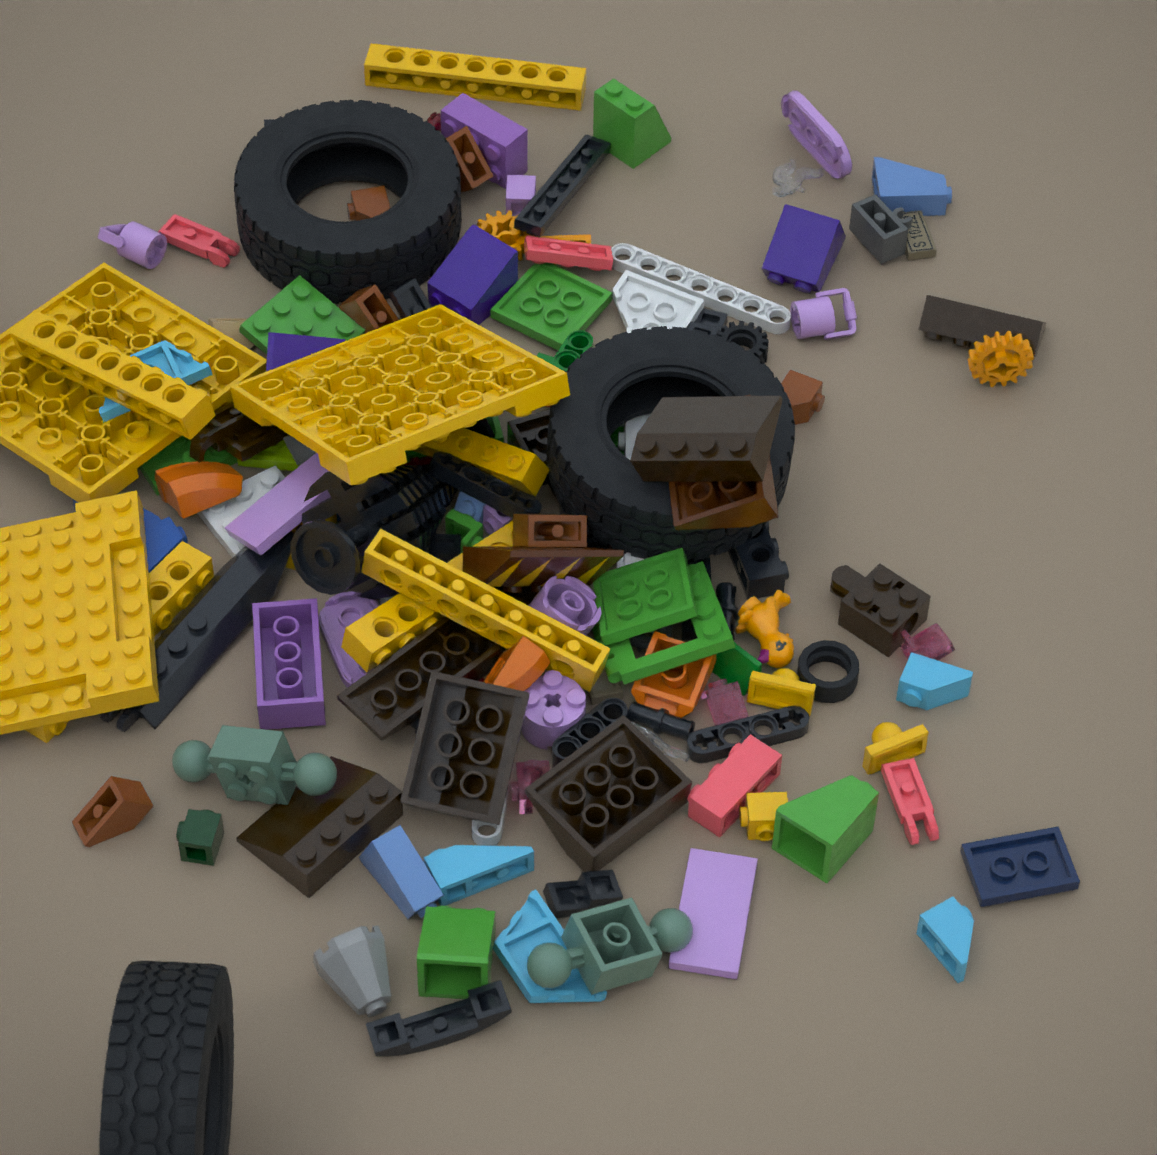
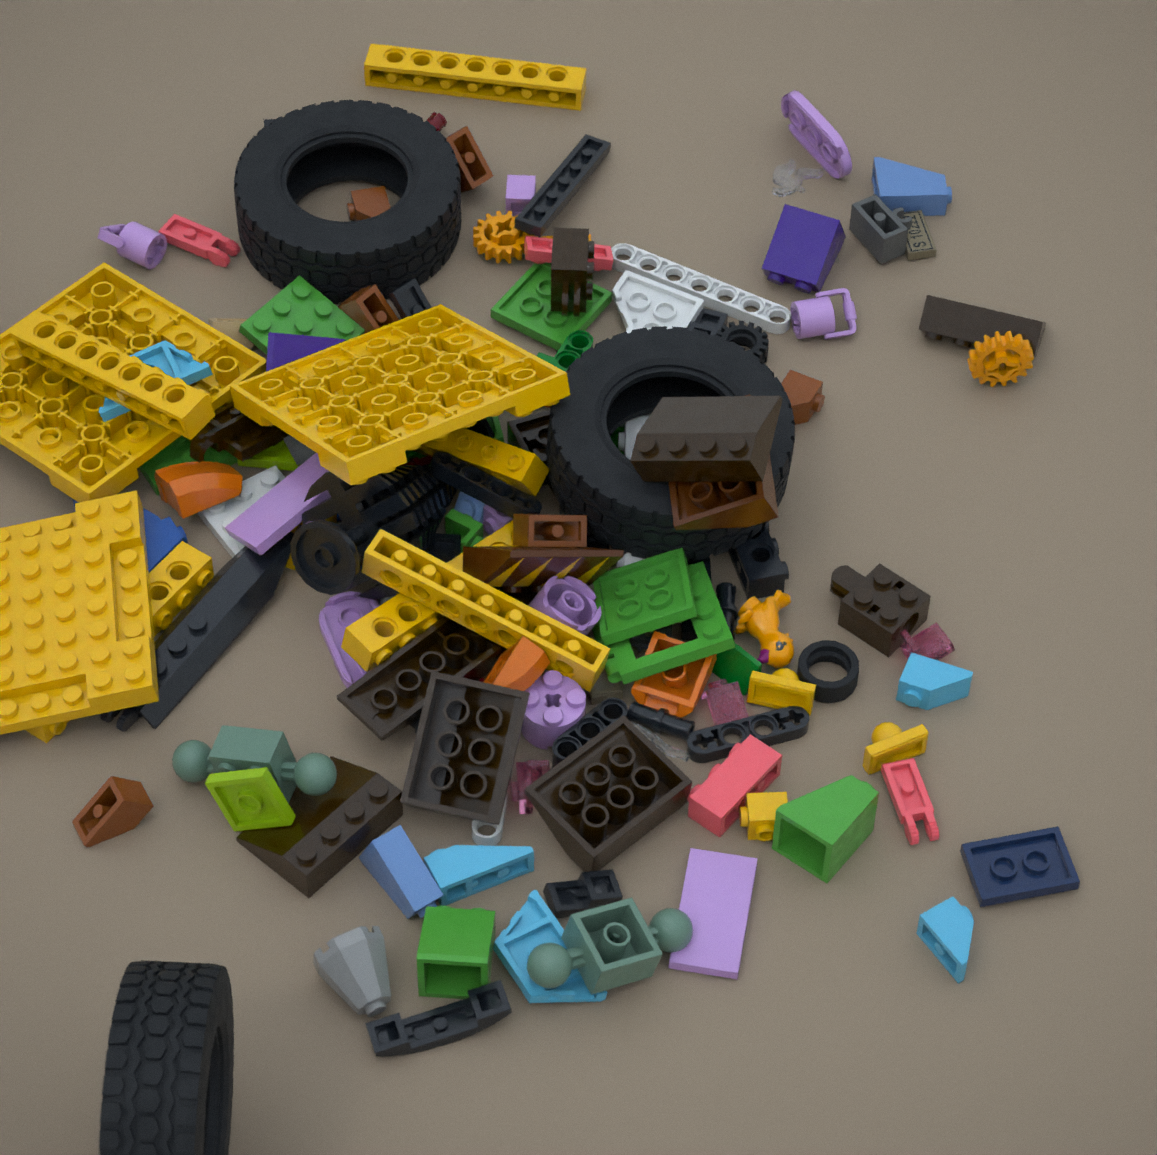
(200, 836): dark green brick -> none
(250, 799): none -> lime plate
(288, 664): medium lavender brick -> none
(474, 275): dark purple slope -> none
(498, 138): medium lavender brick -> none
(571, 270): none -> dark brown brick
(628, 123): bright green slope -> none

